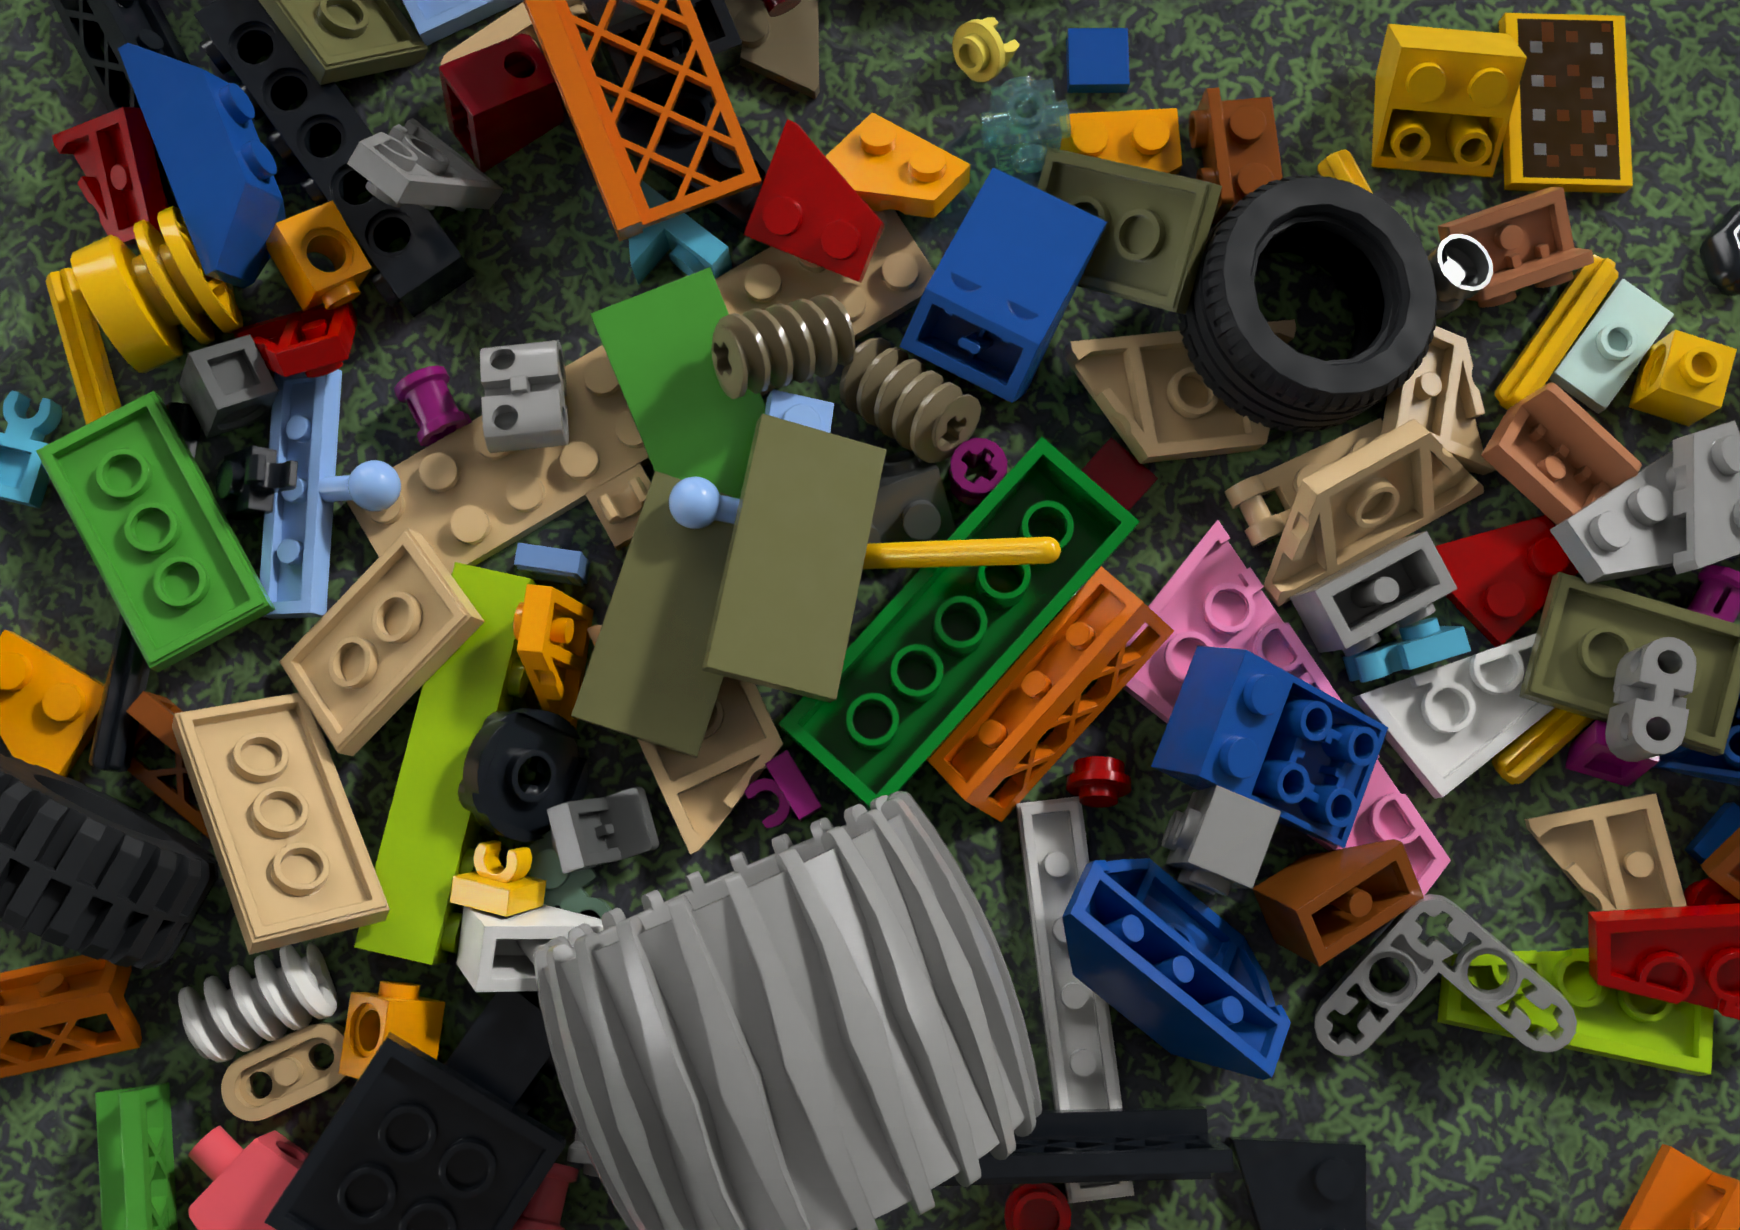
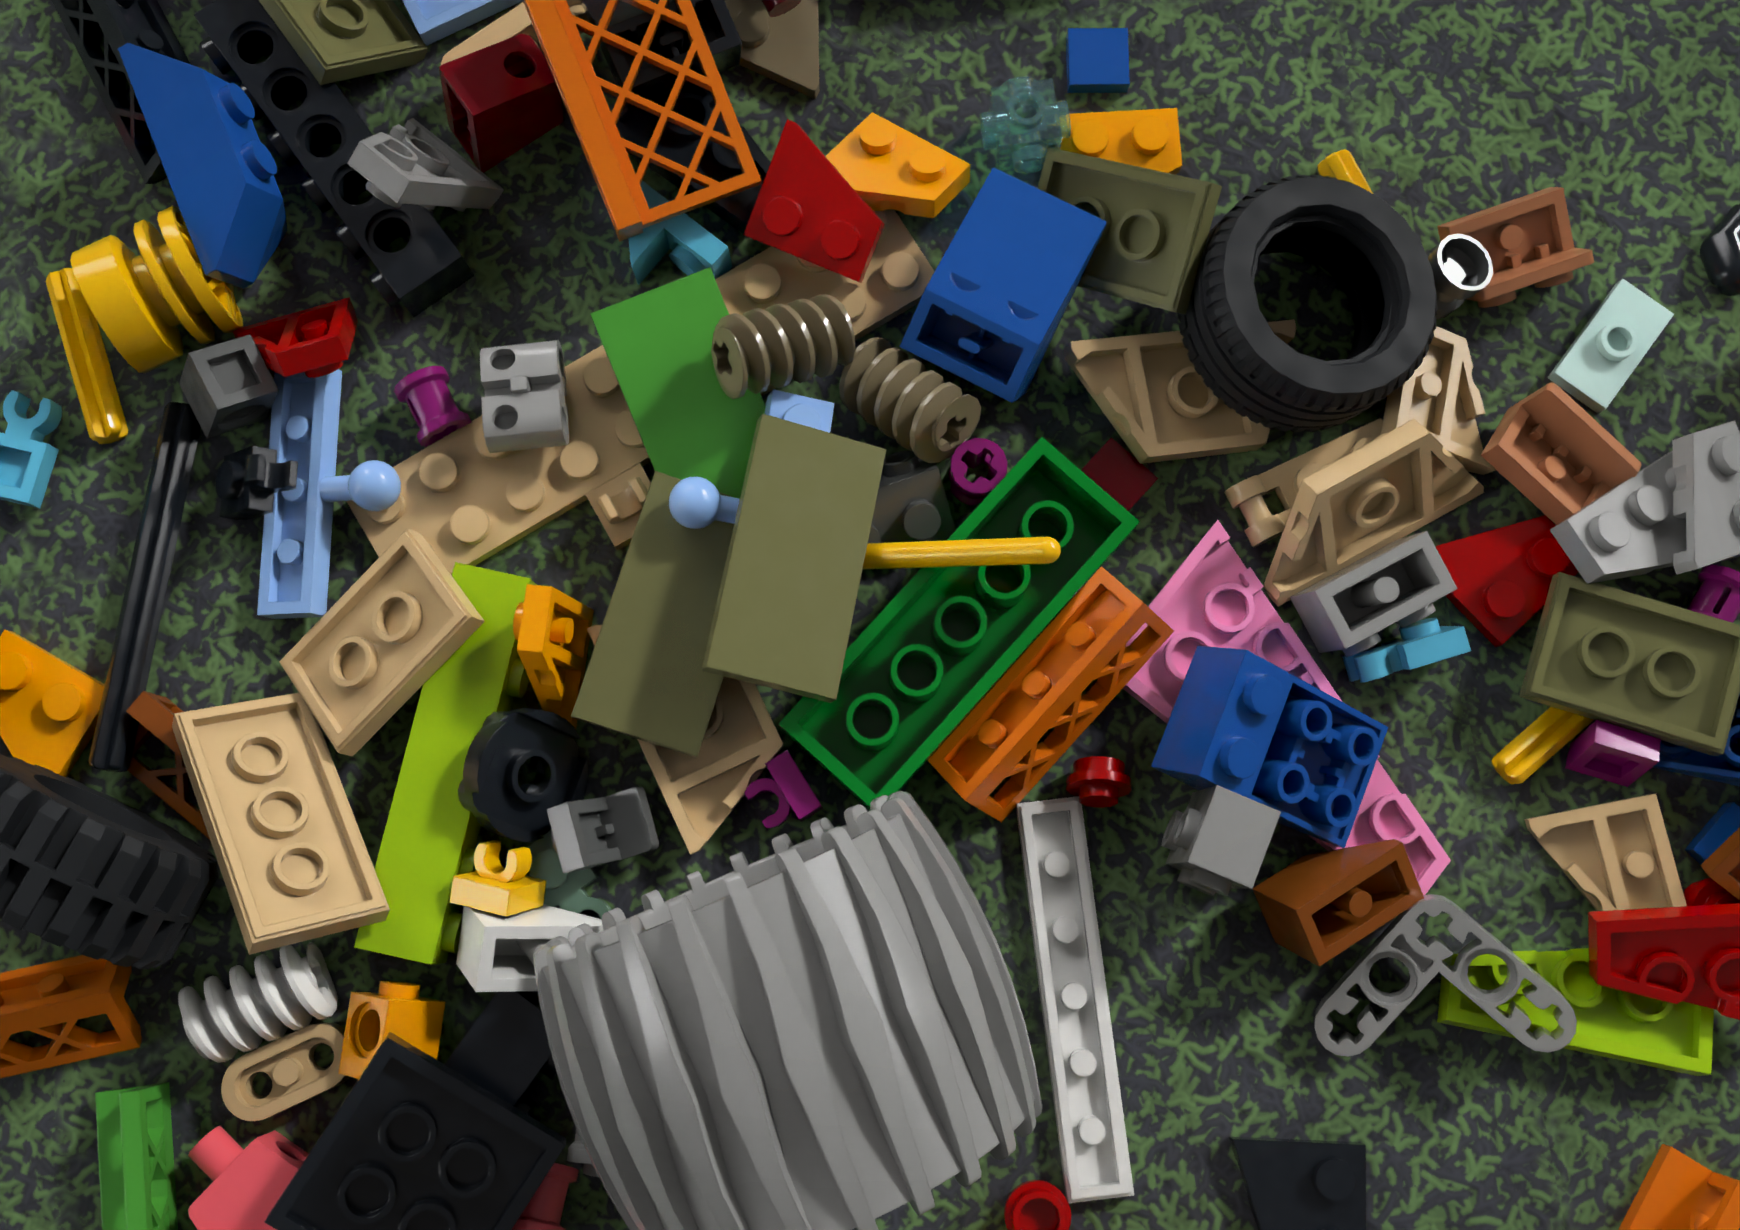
(118, 168): red wing -> none
(155, 531): bright green tile -> none
(326, 233): light orange brick -> none
(552, 564): medium blue tile -> none
(981, 50): light yellow plate -> none
(1111, 1148): black fence -> none
(1173, 967): blue wedge -> none
(1236, 145): dark orange bracket -> none
(1444, 99): yellow slope -> none
(1457, 714): white wing -> none
(1557, 331): yellow axle -> none
(1570, 105): tile -> none
(1649, 693): light grey piece -> none
(1683, 378): yellow brick -> none

